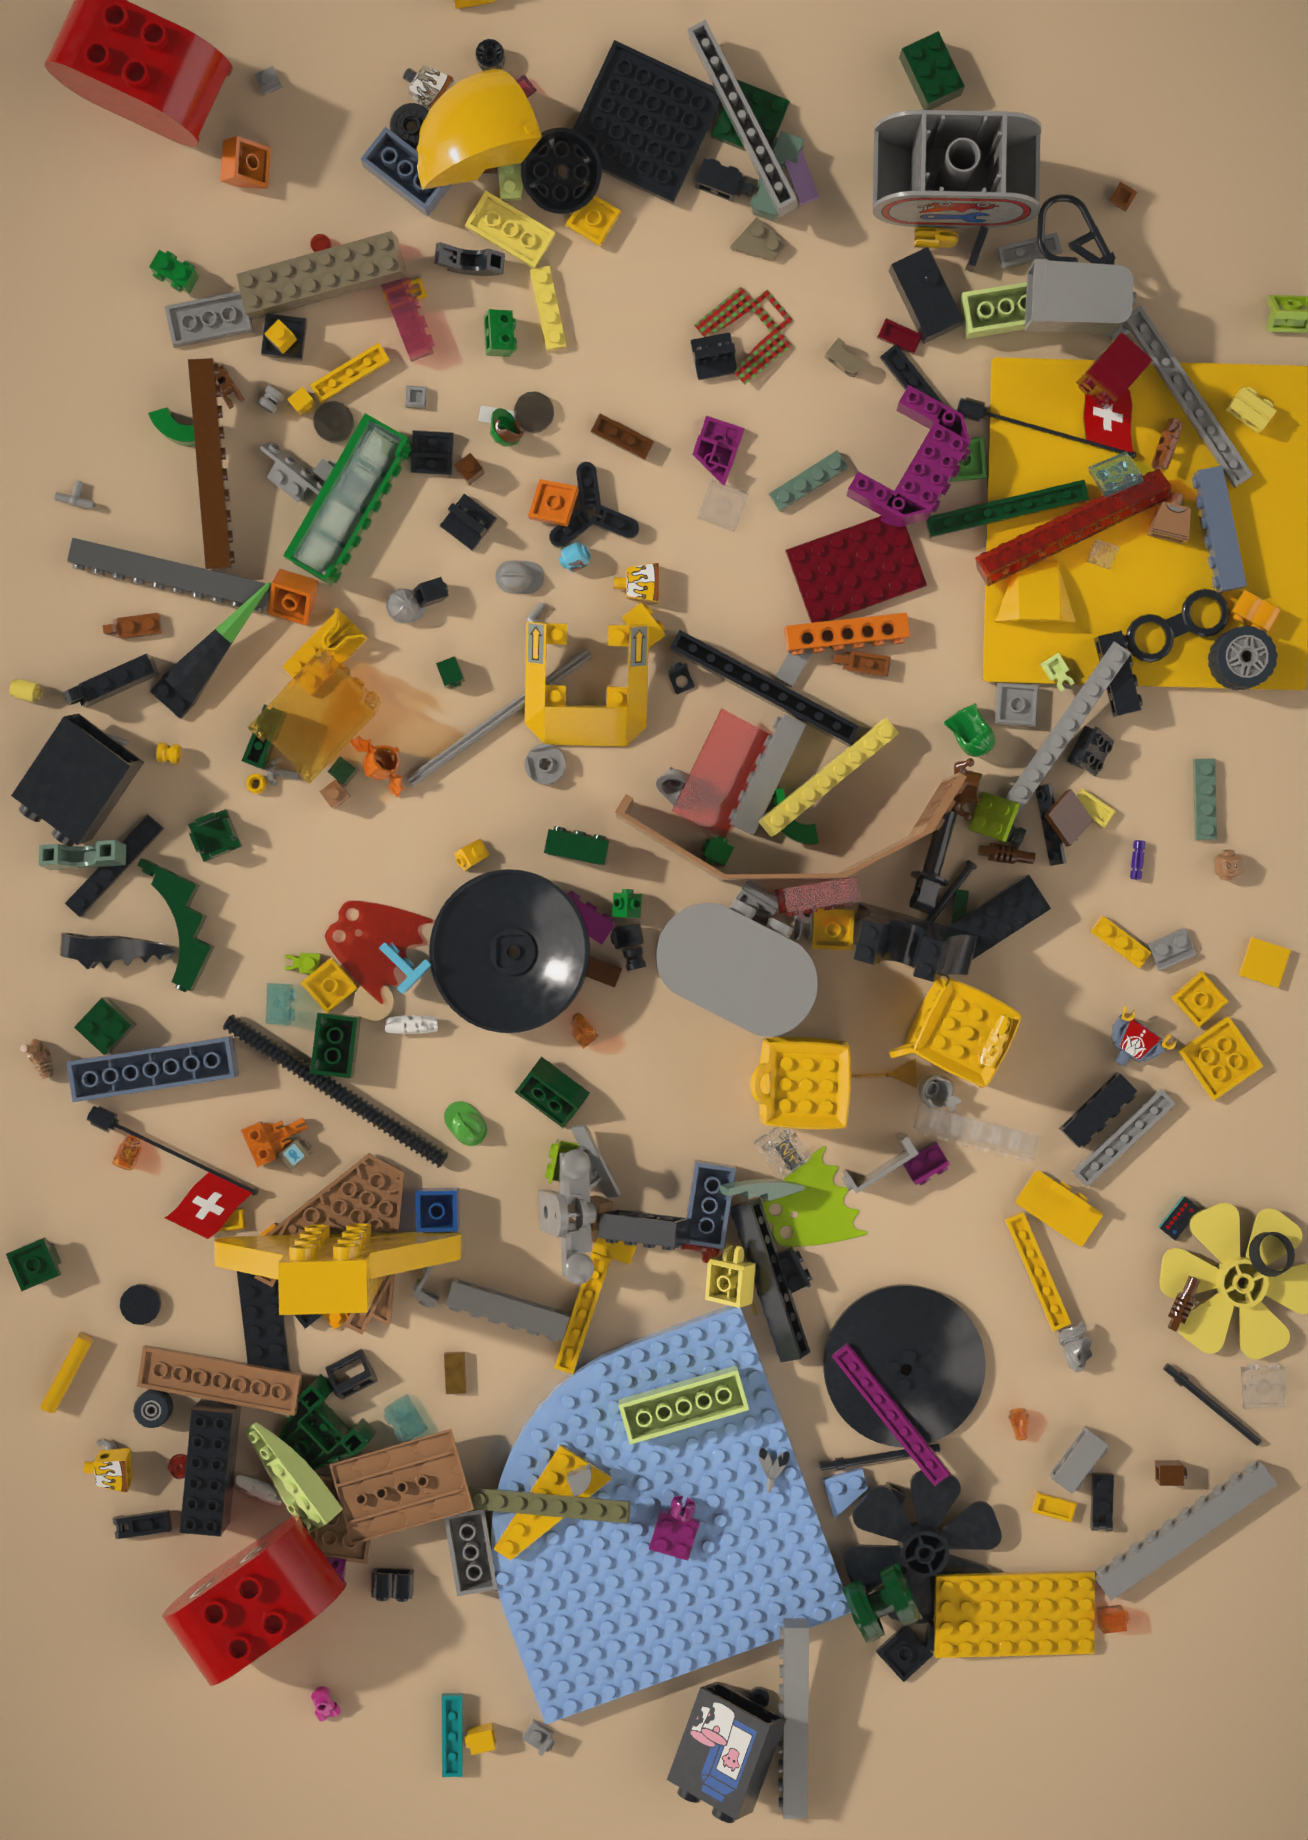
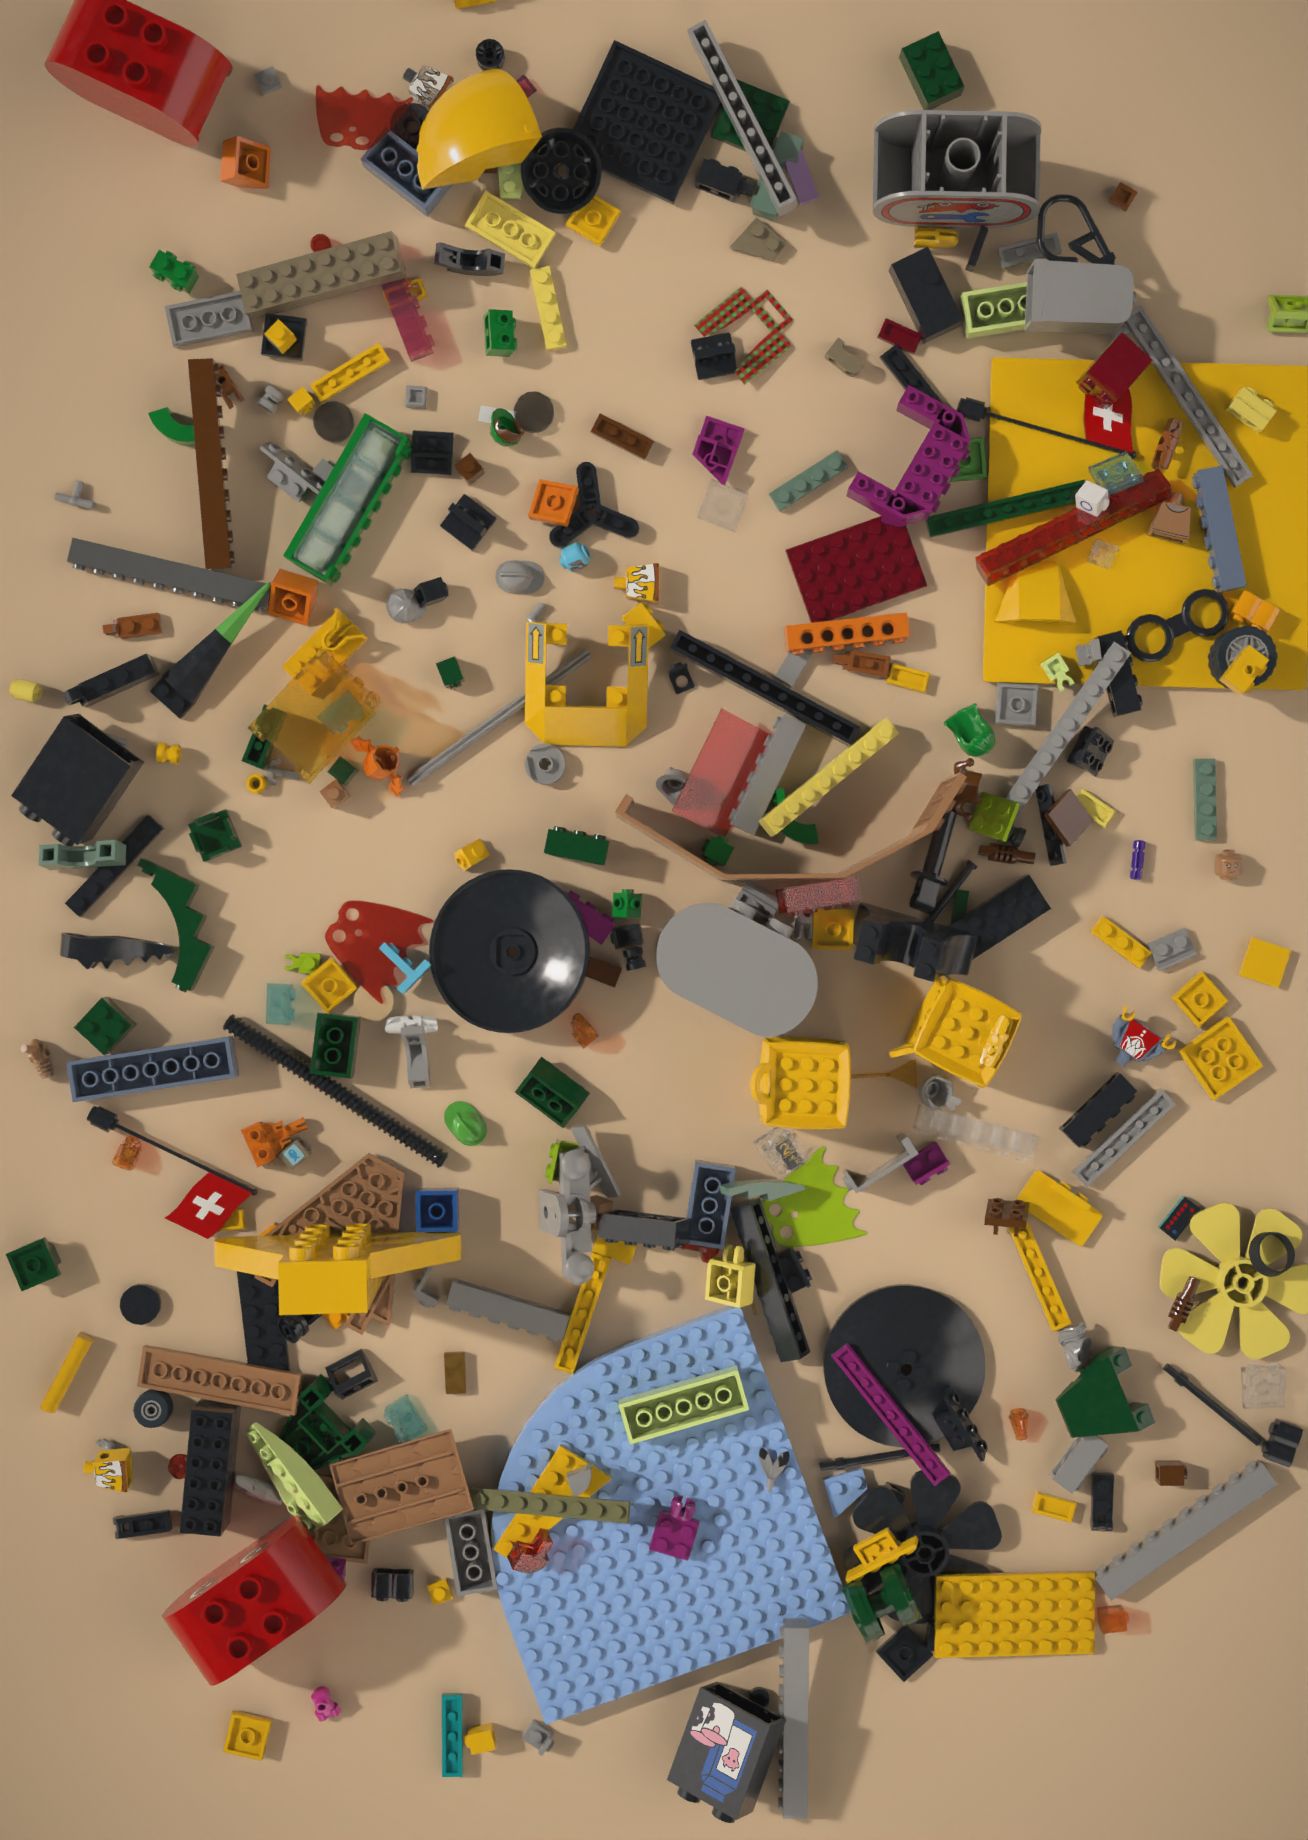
(247, 1735): none -> yellow plate
(292, 1327): none -> black wheel
(341, 712): none -> clear light blue bracket
(369, 115): none -> clear red piece
(417, 1056): none -> light grey arch
(440, 1591): none -> yellow plate
(533, 1556): none -> clear red brick
(877, 1551): none -> yellow bracket
(908, 678): none -> yellow tile
(958, 1427): none -> black bracket
(1007, 1214): none -> reddish brown plate
(1089, 653): none -> light grey bracket
(1092, 498): none -> white brick
(1097, 1402): none -> dark green wedge
(1244, 670): none -> yellow brick
(1282, 1442): none -> black brick

